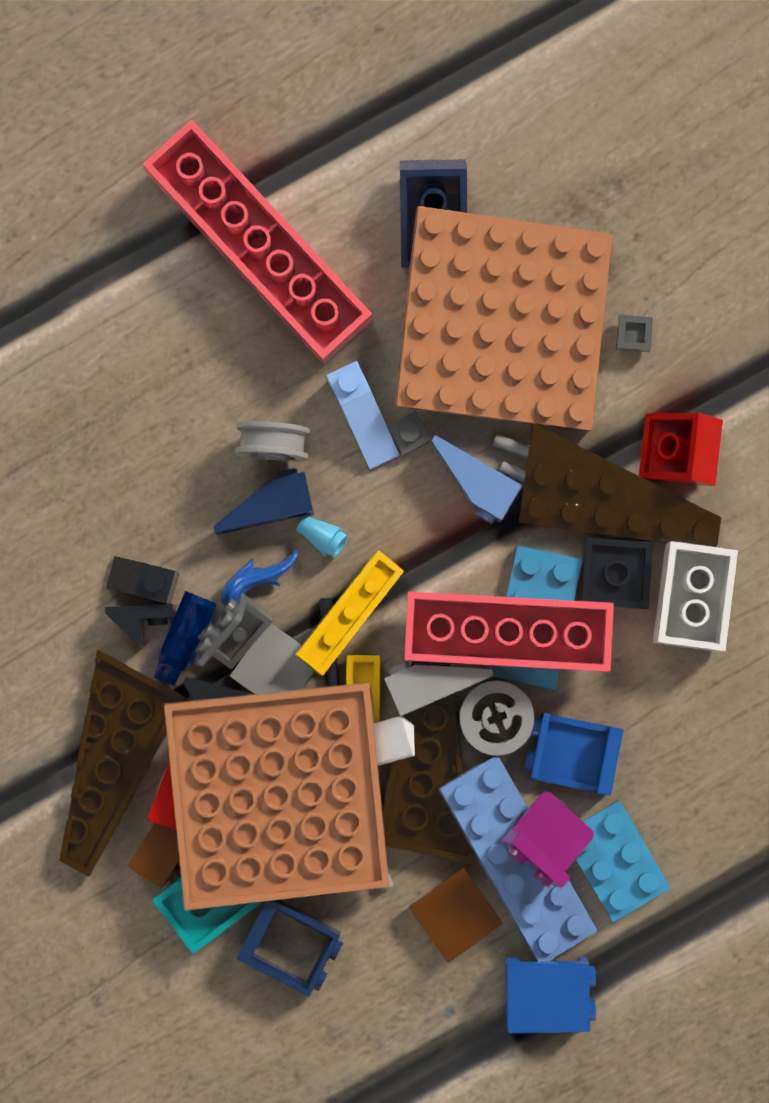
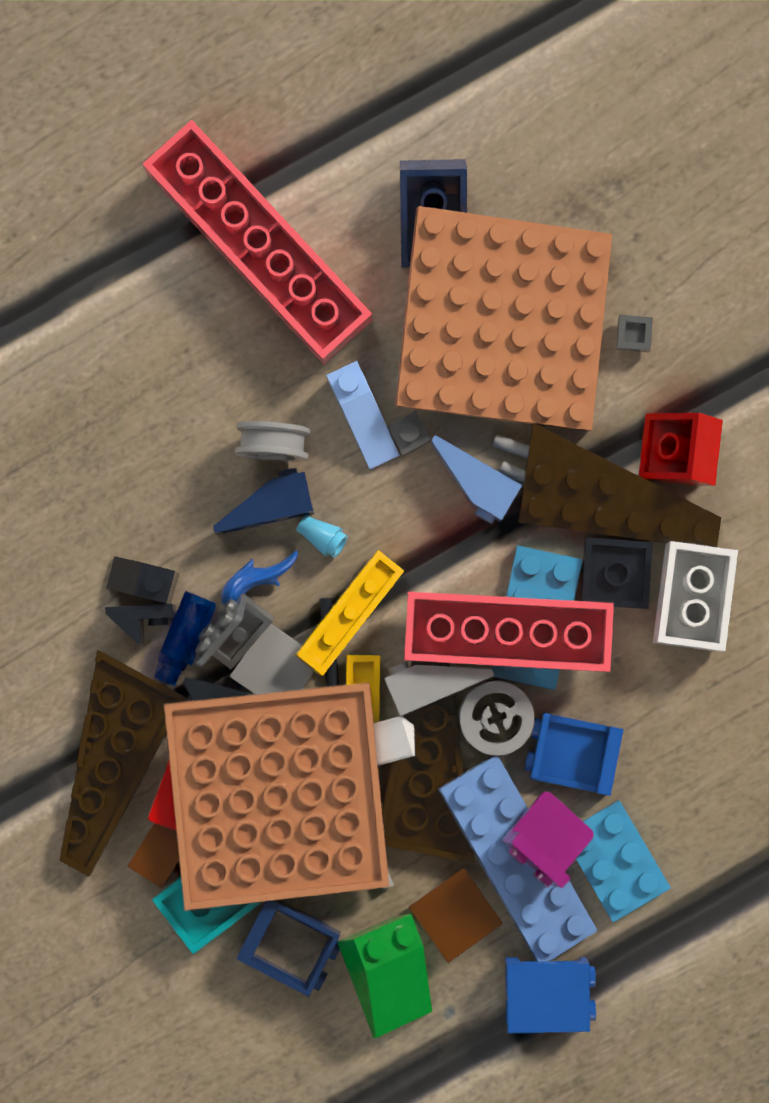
(388, 973): none -> green slope

